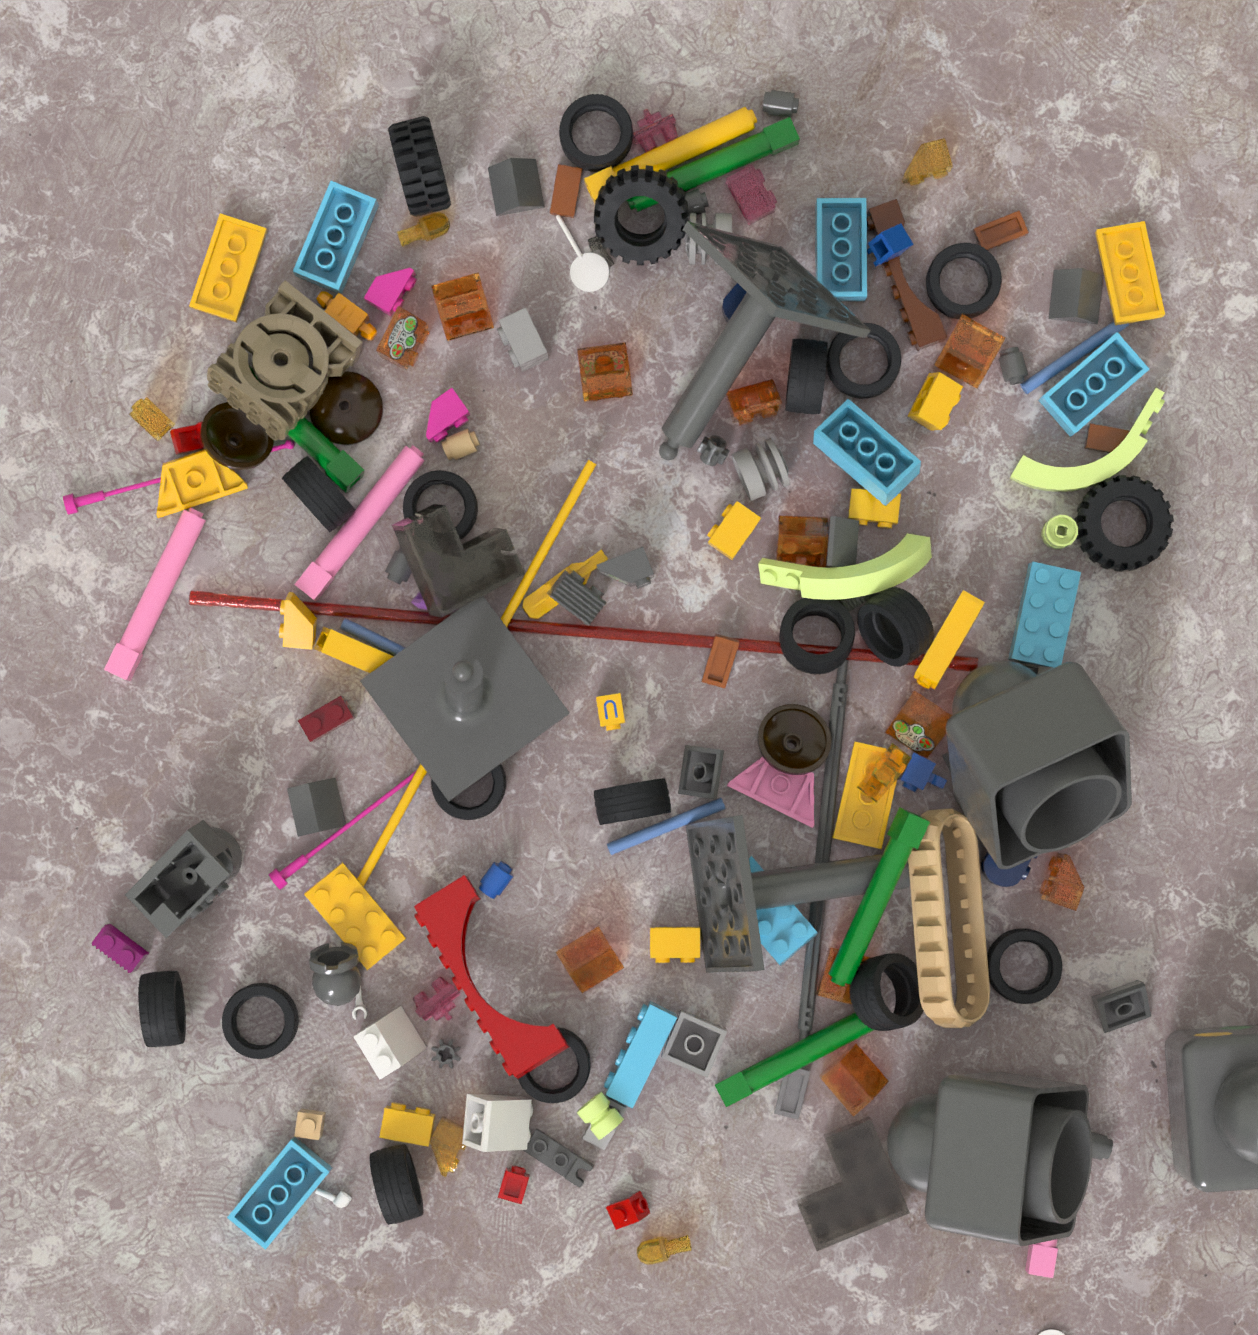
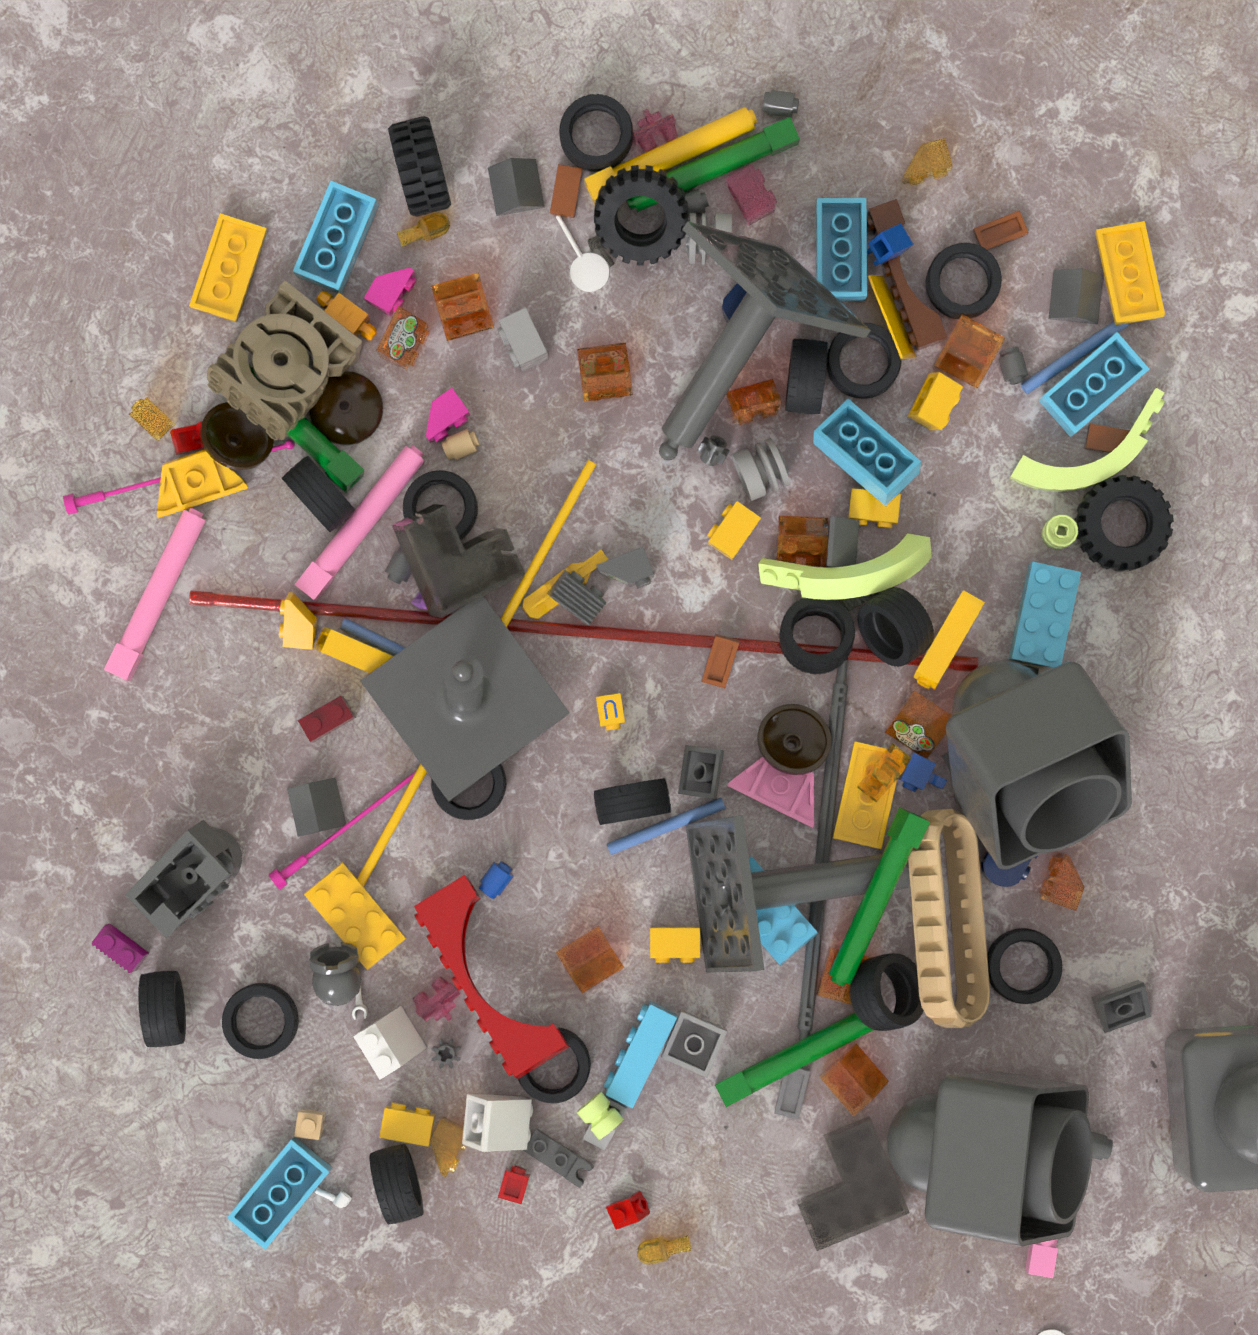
(892, 316): none -> yellow window

